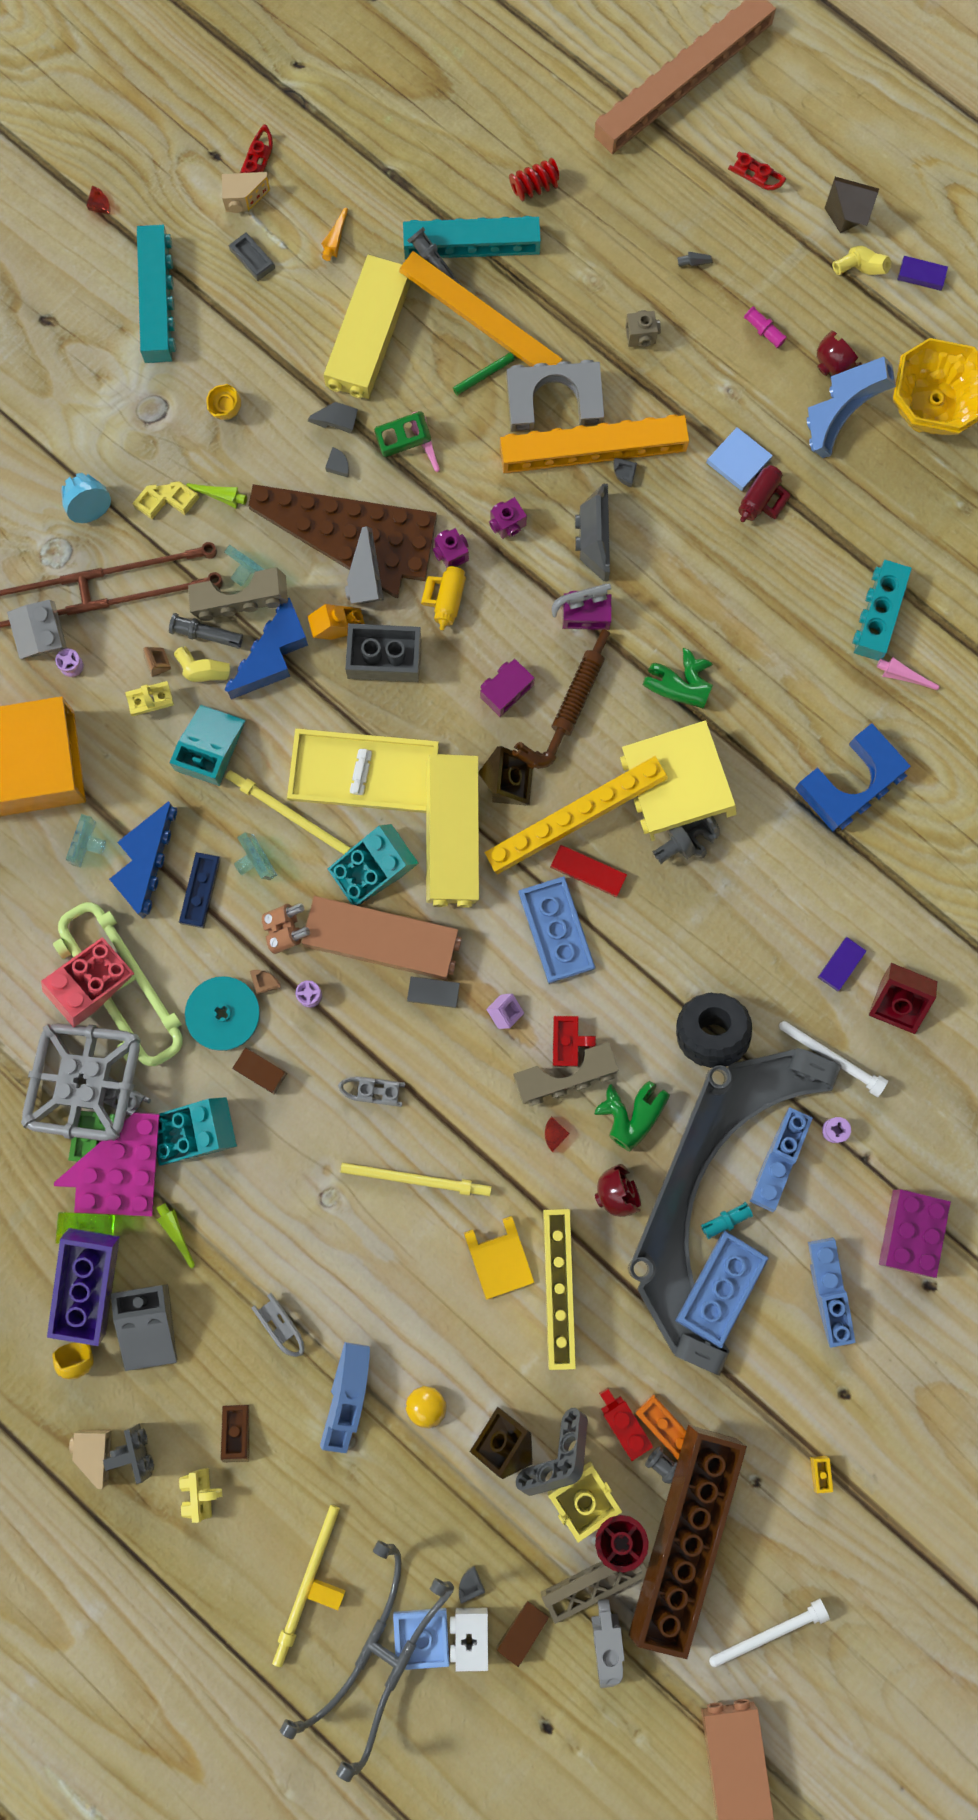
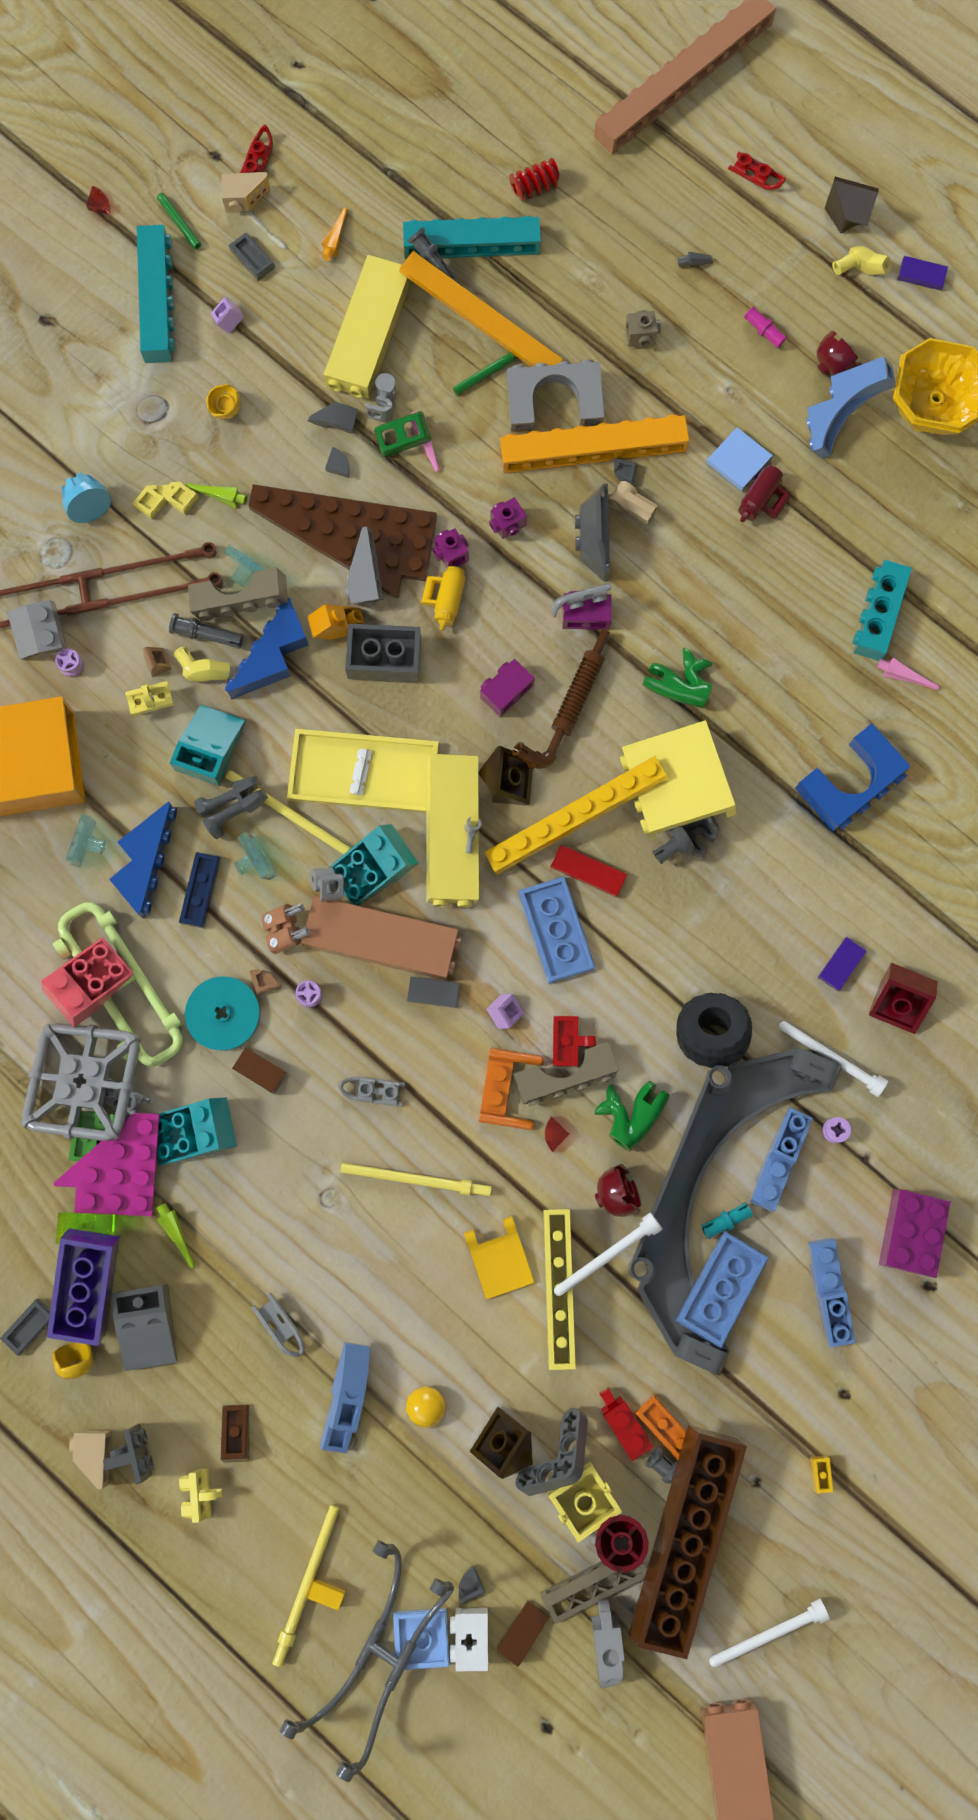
(27, 1327): none -> dark grey tile
(178, 220): none -> green piece
(227, 315): none -> lavender slope
(246, 803): none -> dark grey piece
(325, 881): none -> light grey leg
(385, 395): none -> light grey leg
(471, 834): none -> light grey hand
(497, 1088): none -> orange plate
(627, 499): none -> tan piece
(647, 1227): none -> white piece

